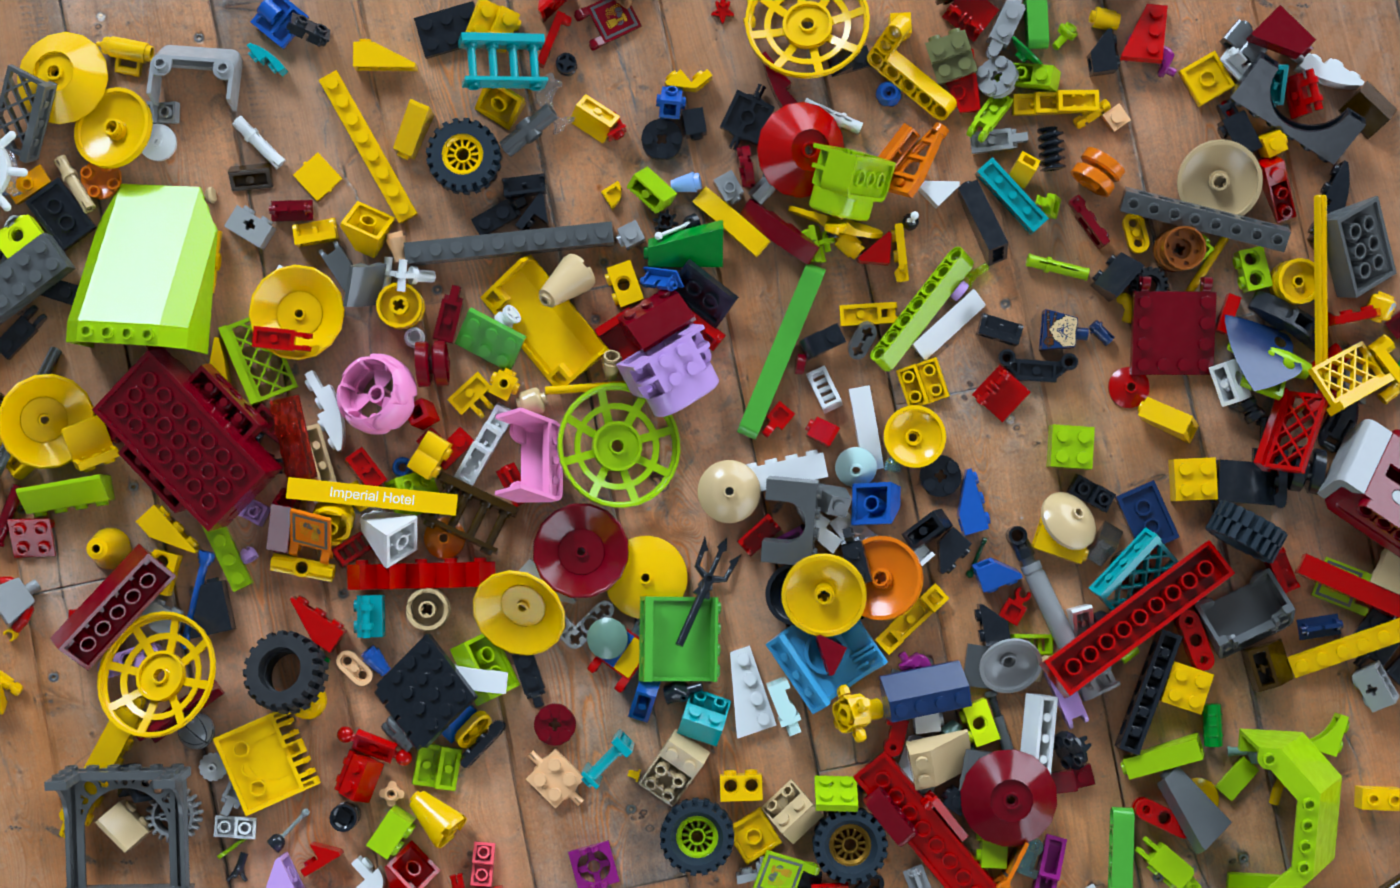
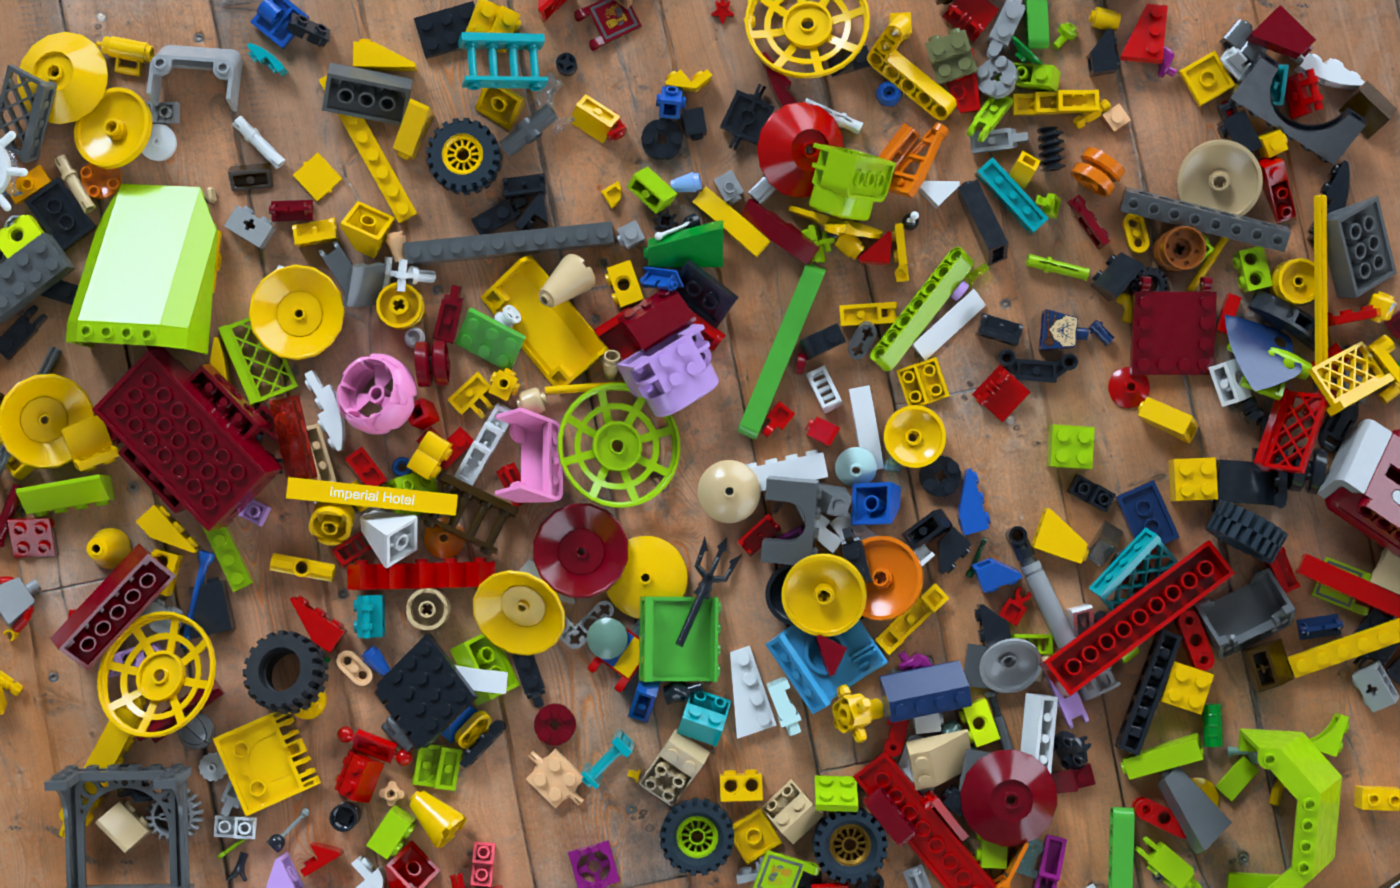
(248, 555): lavender hinge -> none
(279, 339): red hinge -> none
(279, 522): slope -> none
(310, 531): orange flag -> none
(366, 94): none -> dark grey slope
(559, 20): red hinge -> none
(746, 166): dark red plate -> none
(1068, 520): tan dish -> none

